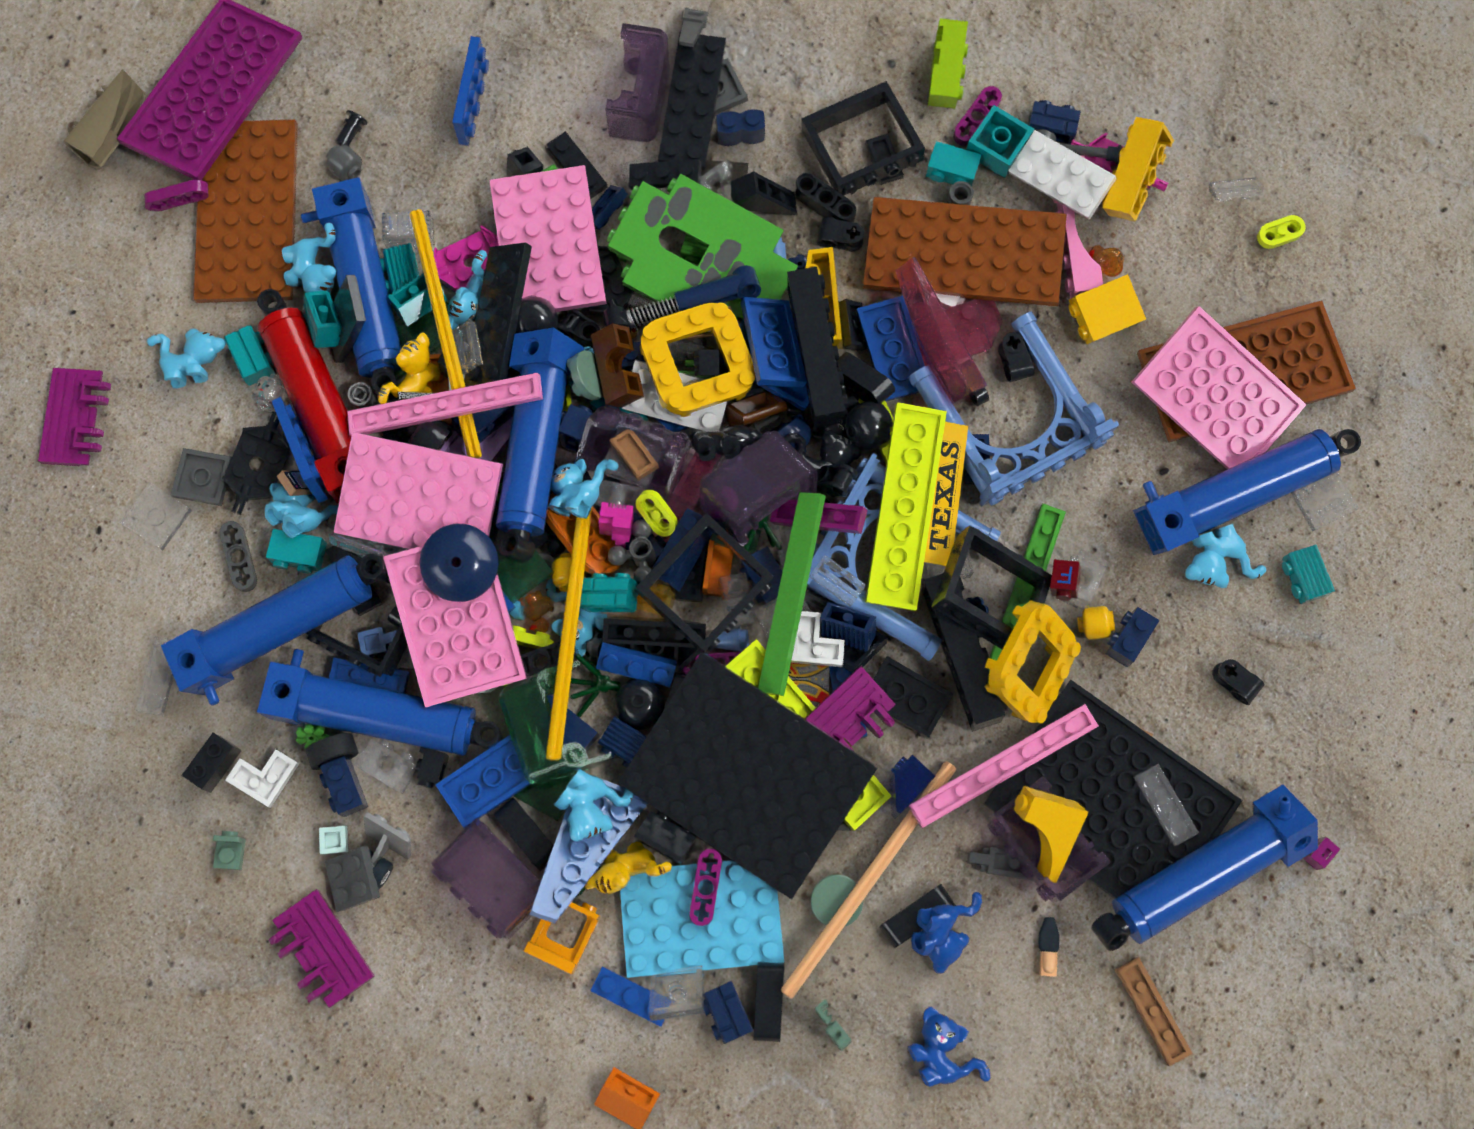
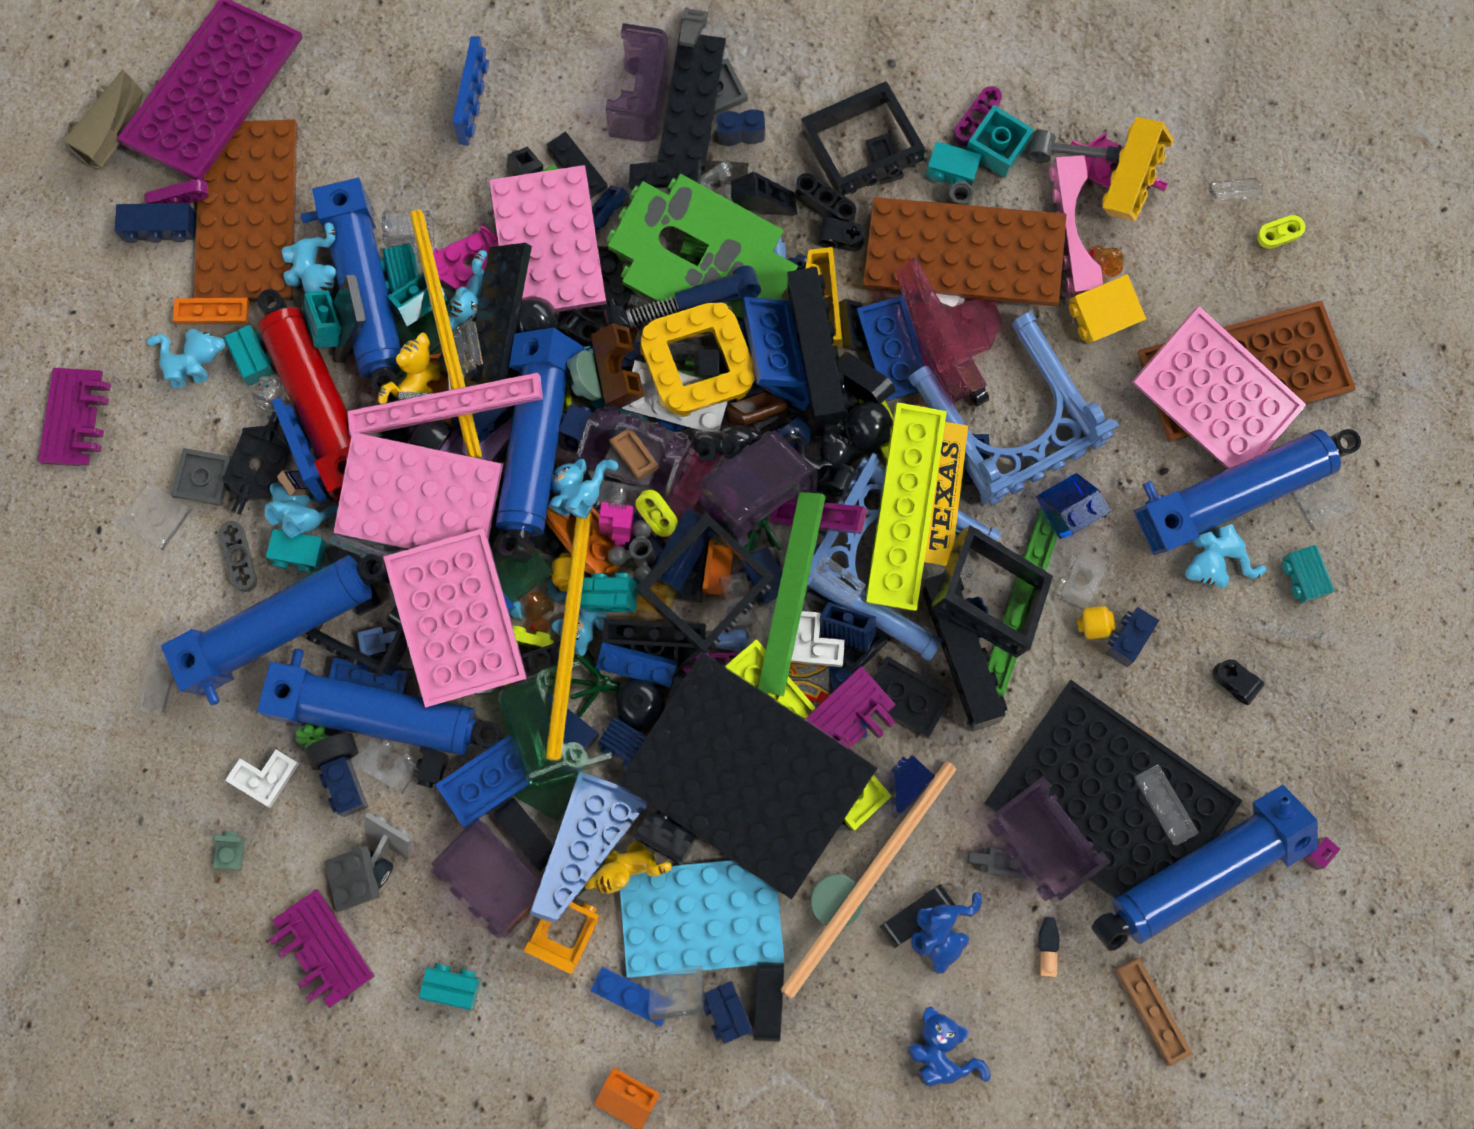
(155, 222): none -> dark blue brick
(211, 311): none -> orange plate
(211, 762): black hinge -> none
(333, 840): light aqua plate -> none
(344, 162): dark grey head -> none
(350, 128): black pin -> none
(364, 400): light grey wheel -> none
(449, 987): none -> teal brick
(477, 566): dark blue dish -> none
(586, 818): medium azure animal -> none
(594, 646): dark grey plate -> none
(715, 869): magenta beam -> none
(833, 1029): sand green piece -> none
(948, 64): lime wedge -> none
(1003, 766): bright pink tile -> none
(1015, 361): black piece -> none
(1057, 823): yellow arch -> none
(1059, 120): dark blue brick -> none
(1061, 643): yellow plate -> none
(1062, 174): white plate -> none
(1065, 579): dark red brick -> none
(1072, 505): none -> clear blue slope

